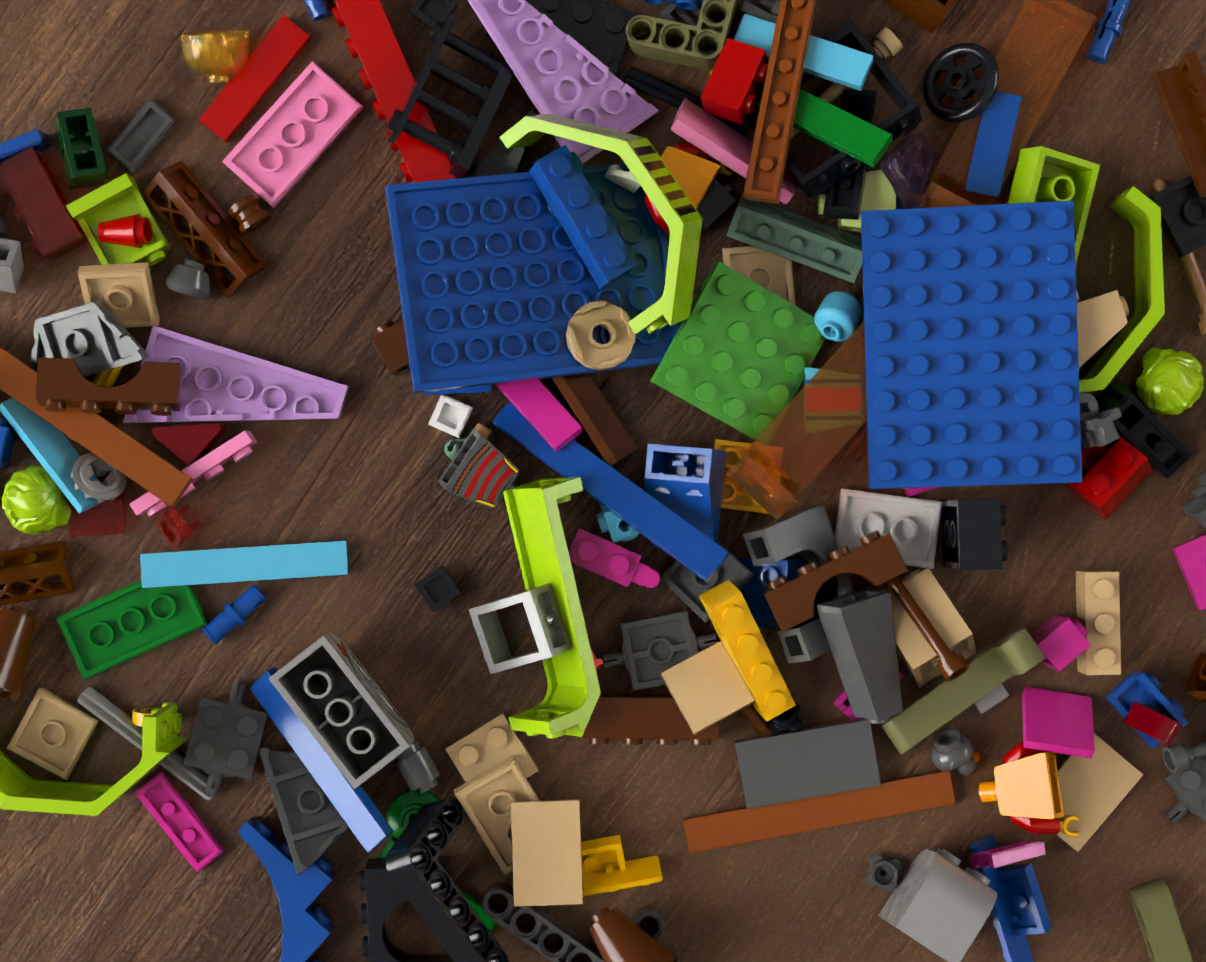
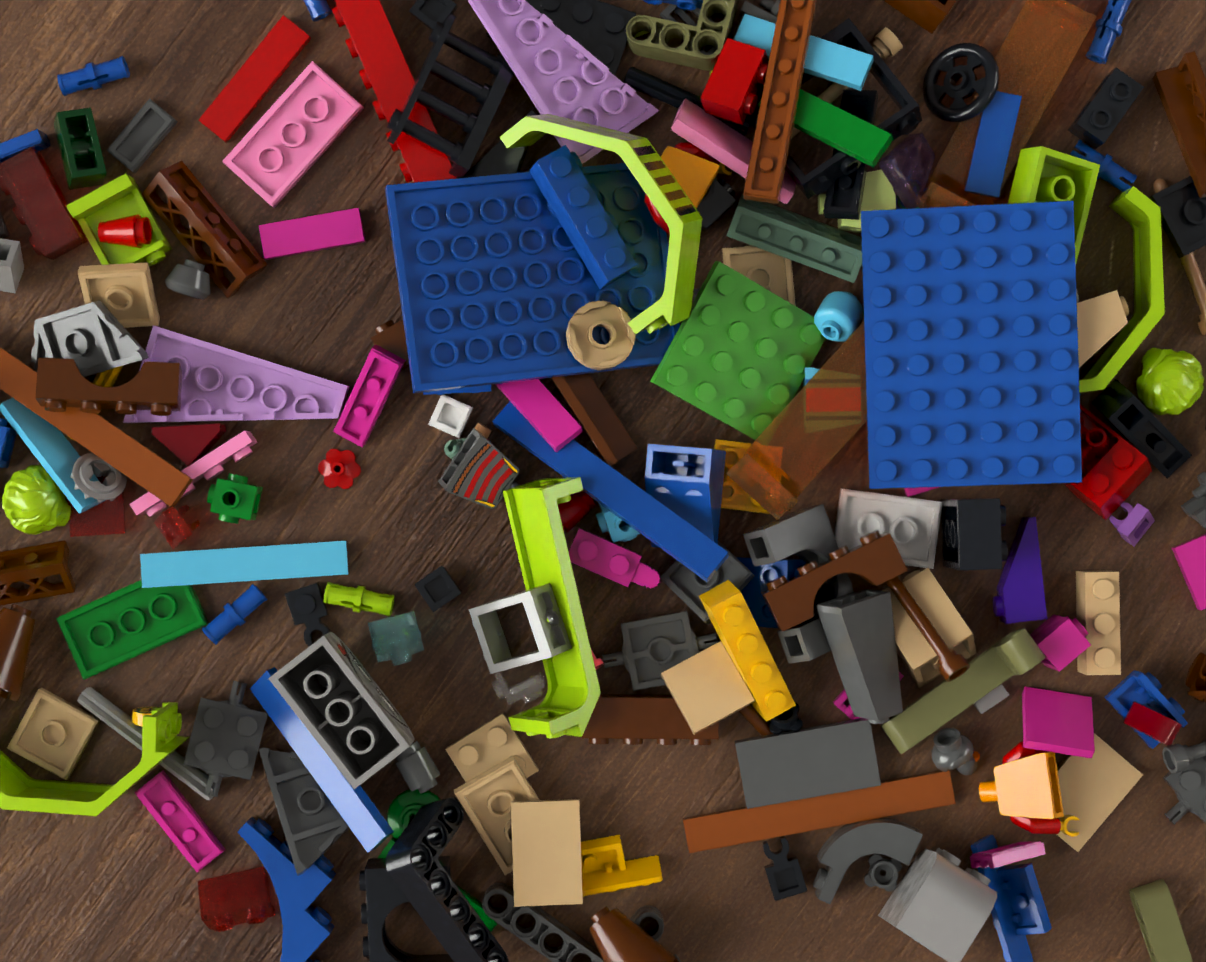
(93, 76): none -> blue pin
(216, 52): clear yellow cylinder -> none
(235, 899): none -> clear red bracket
(246, 502): none -> green brick
(249, 214): reddish brown wheel -> none
(307, 607): none -> black plate
(312, 233): none -> dark pink tile
(348, 466): none -> red plant
(358, 599): none -> lime pin
(369, 395): none -> dark pink tile
(396, 638): none -> clear light blue brick
(527, 689): none -> clear bracket
(575, 509): none -> red cone
(622, 178): white tile -> none
(784, 874): none -> black plate
(860, 839): none -> dark grey arch
(1021, 583): none -> dark purple slope
(1096, 425): dark grey hips -> none
(1105, 108): none -> black brick
(1108, 170): none -> blue pin
(1135, 524): none -> medium lavender tile

